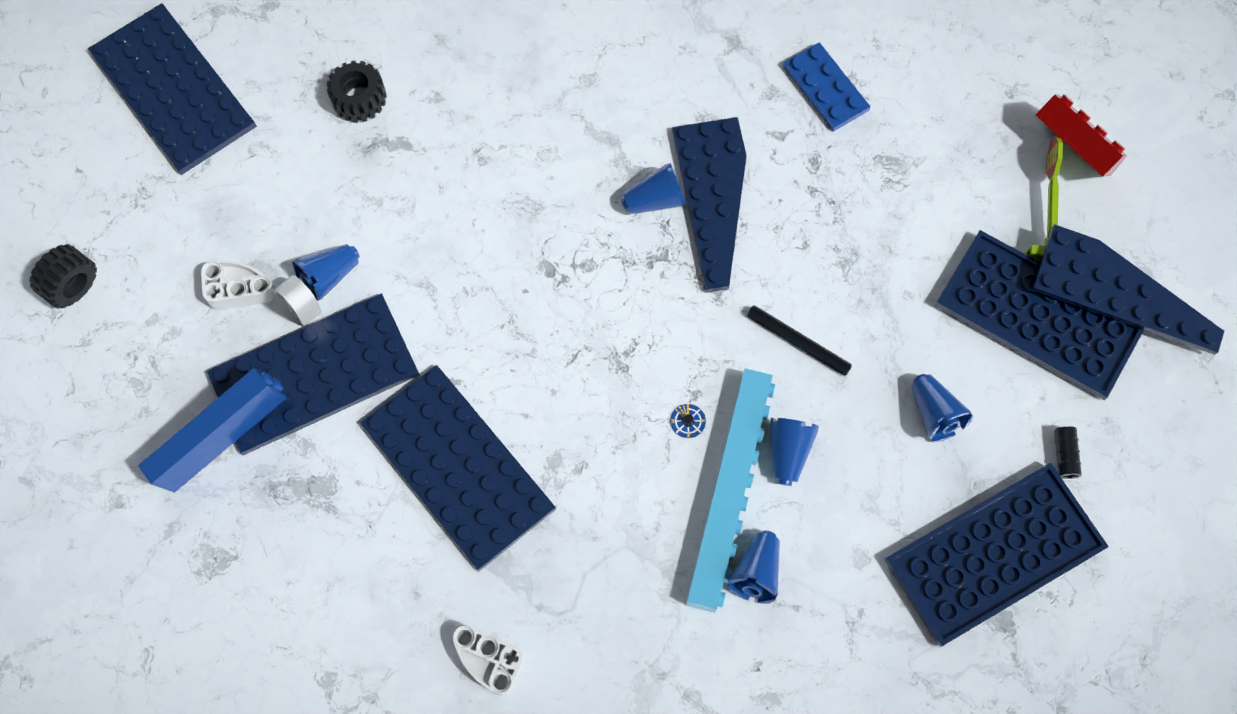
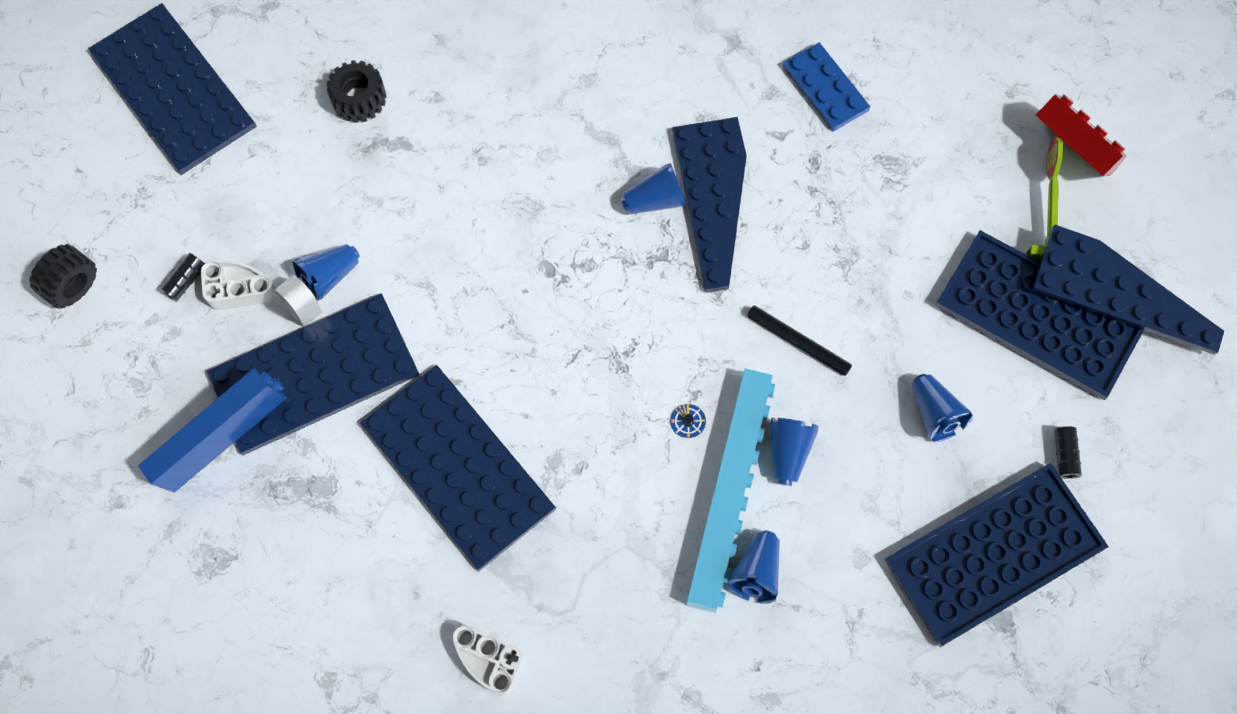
(182, 277): none -> black axle

